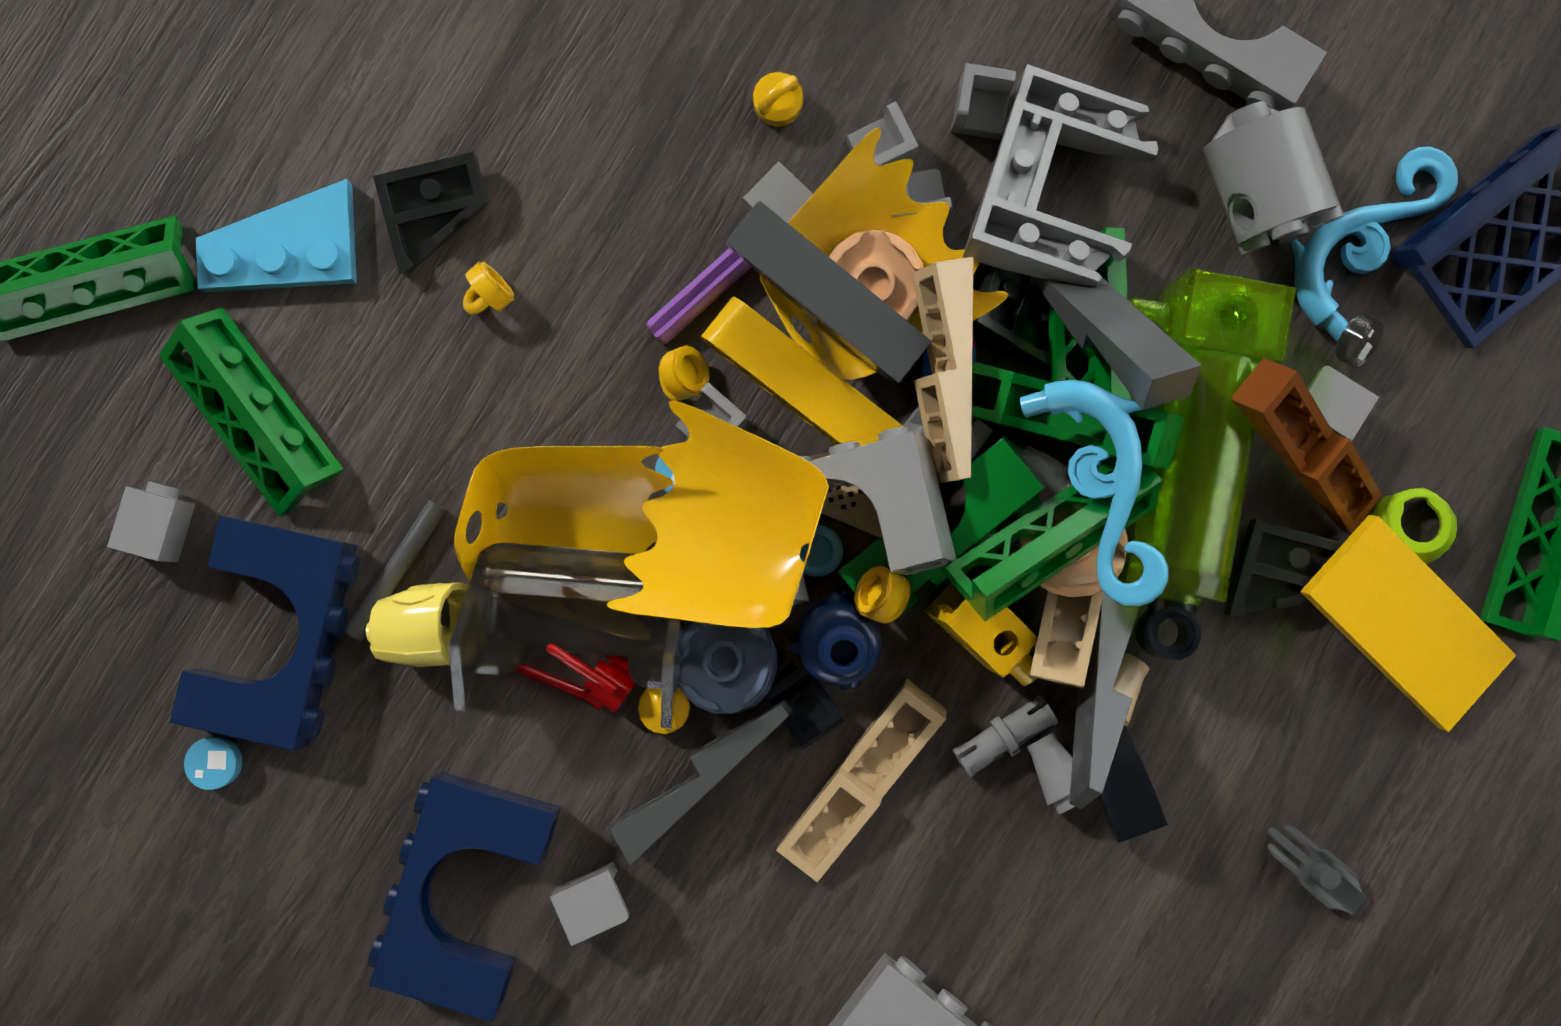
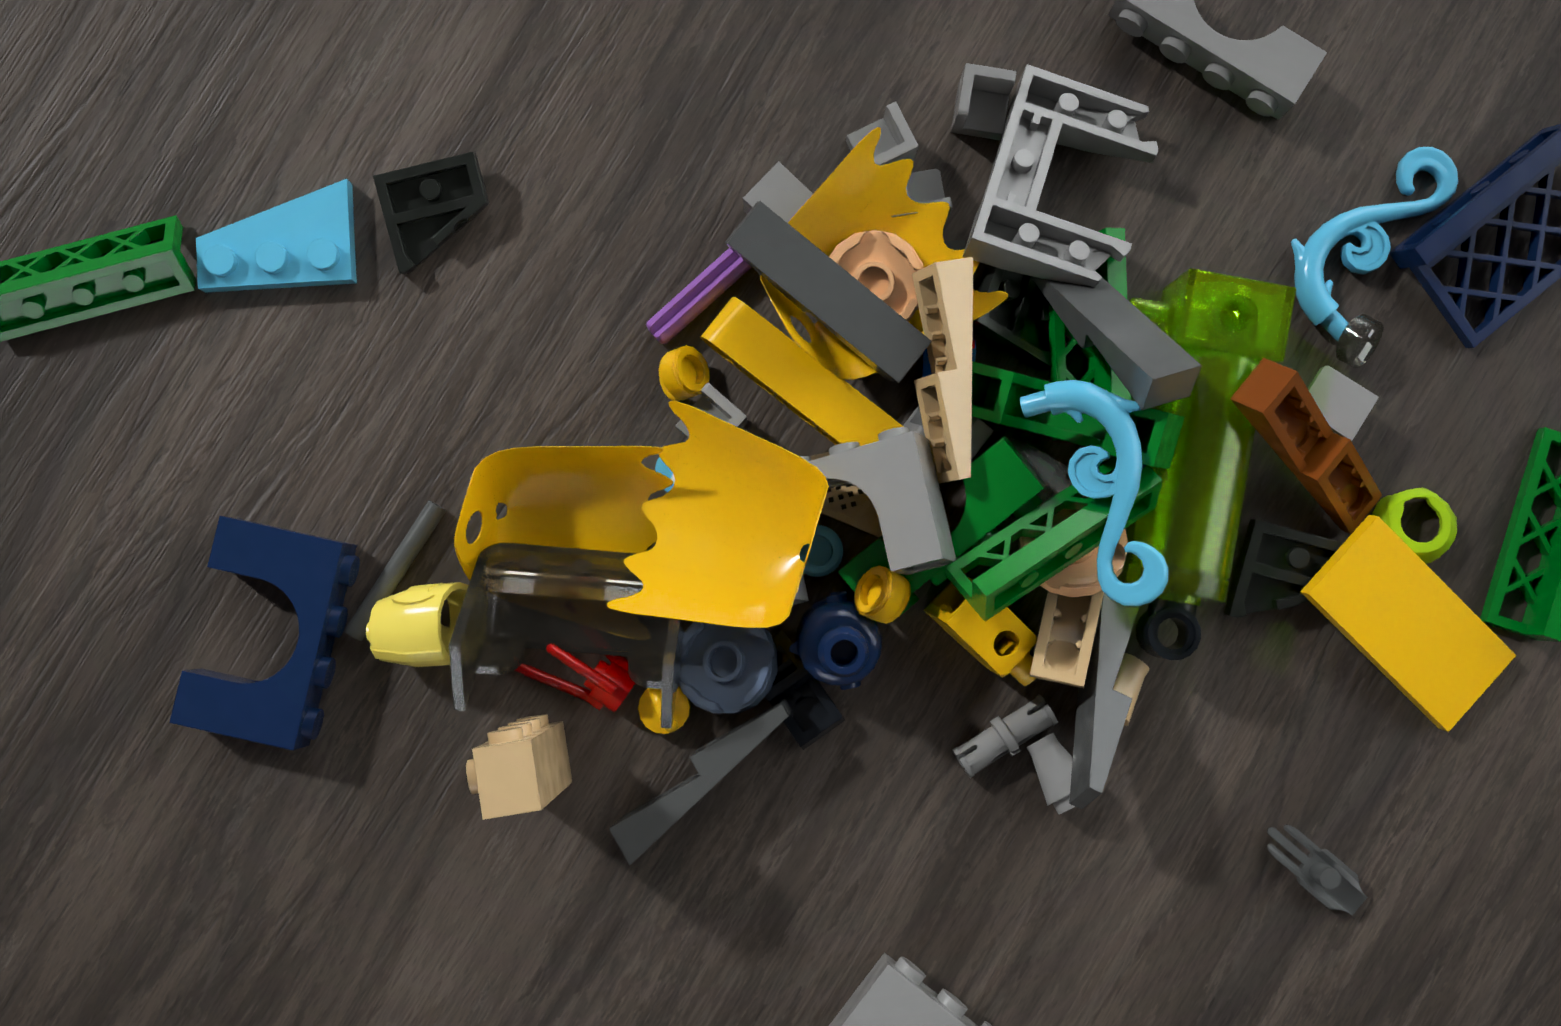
(152, 522): light grey brick -> none
(213, 762): medium azure tile -> none
(251, 403): green fence -> none
(416, 951): dark blue arch -> none
(489, 286): yellow tile -> none
(520, 767): none -> tan brick
(590, 904): light grey panel -> none
(778, 99): yellow tile -> none
(862, 780): tan slope -> none
(1129, 794): black slope -> none
(1270, 176): light grey cylinder -> none

